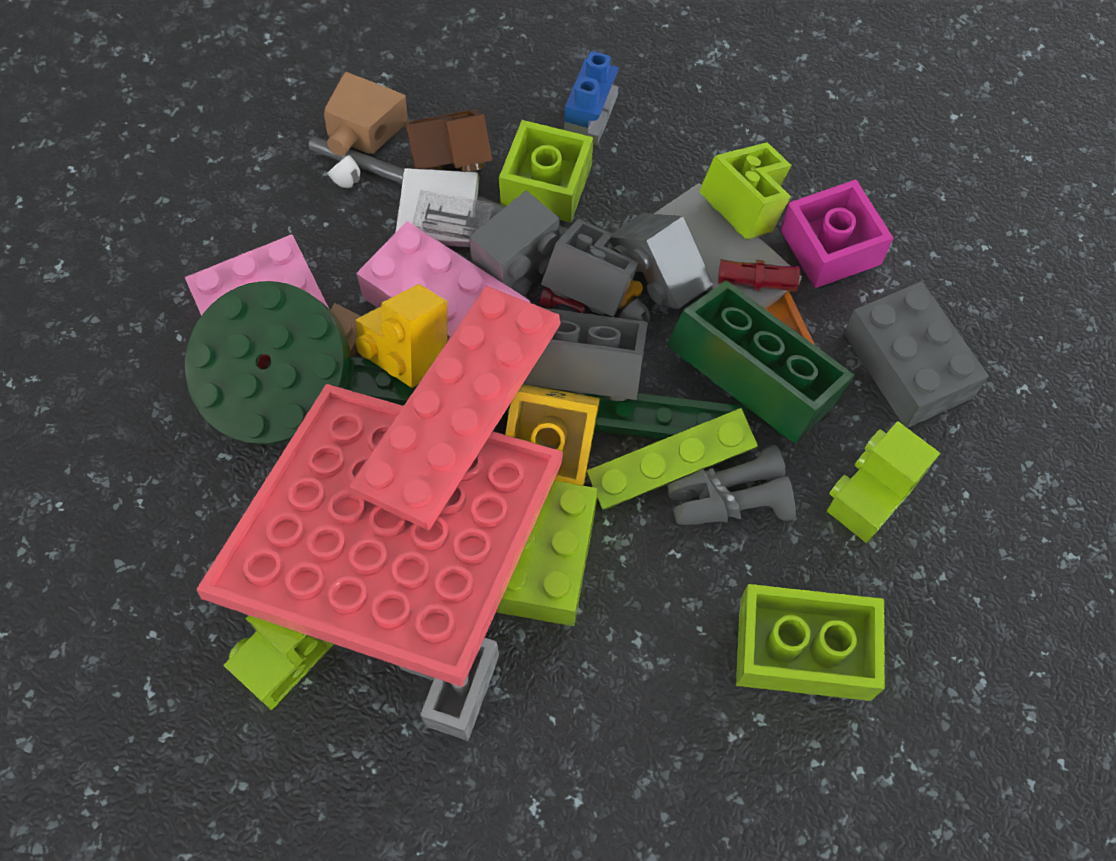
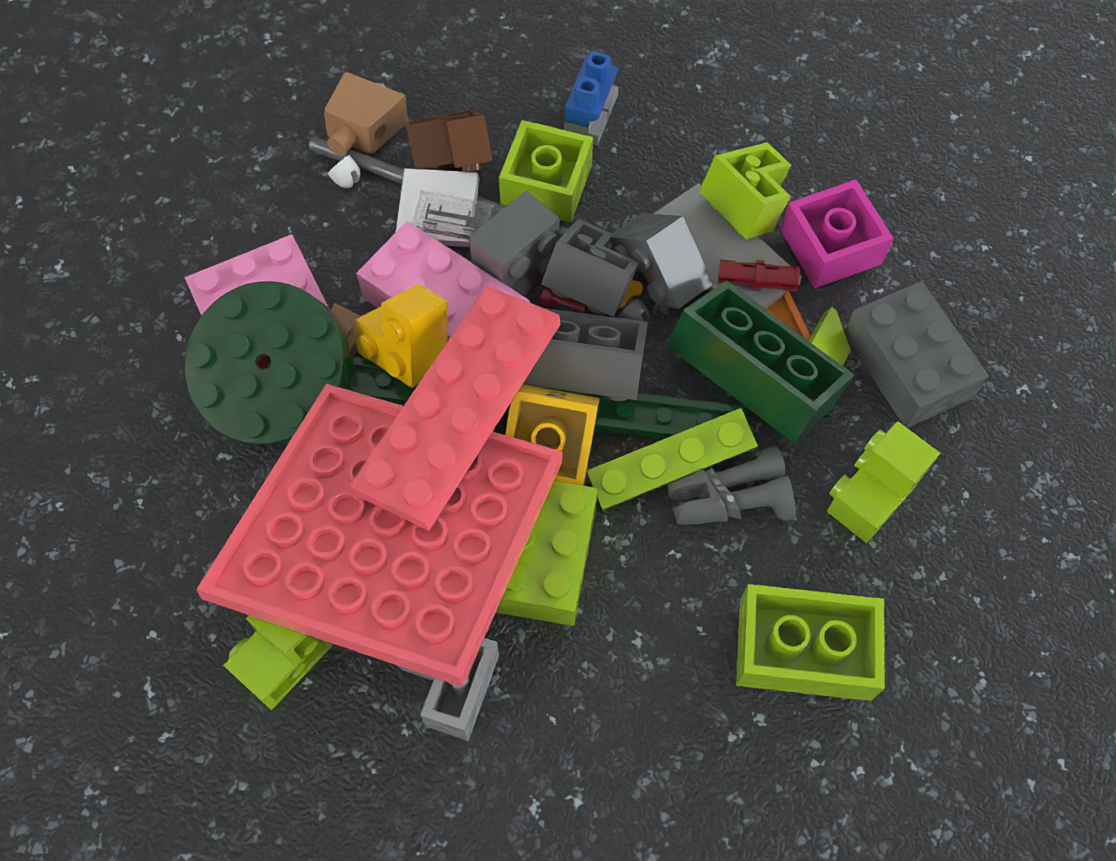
(831, 337): none -> lime tile

